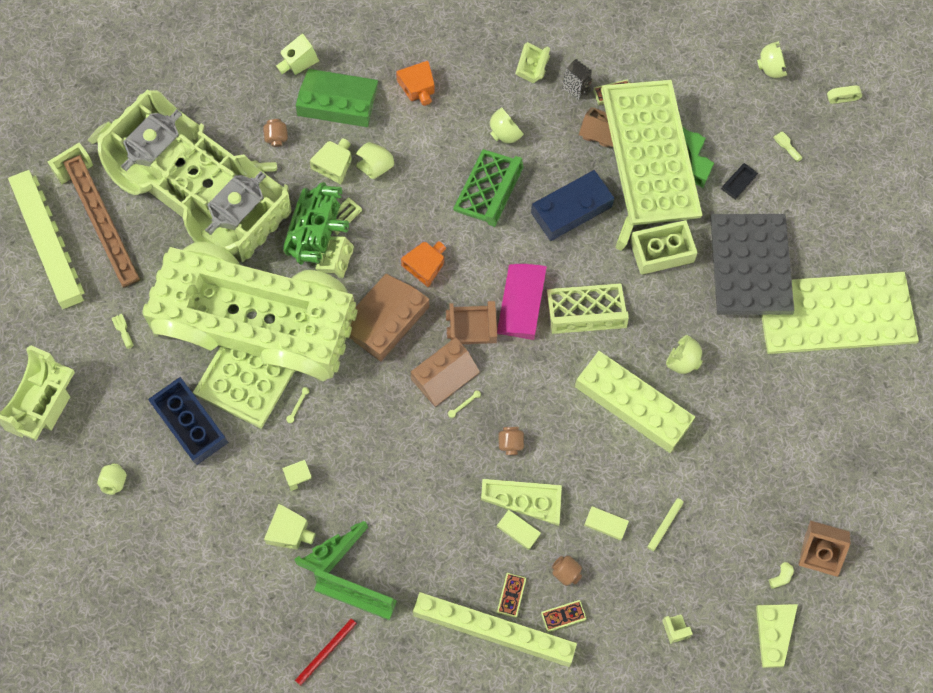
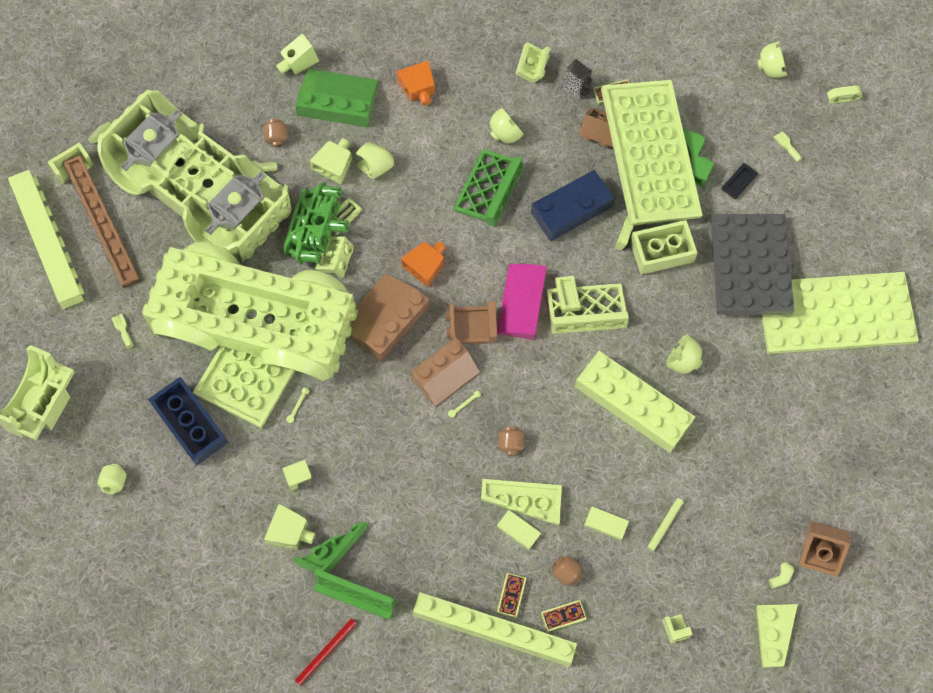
(567, 294): none -> yellowish green tile

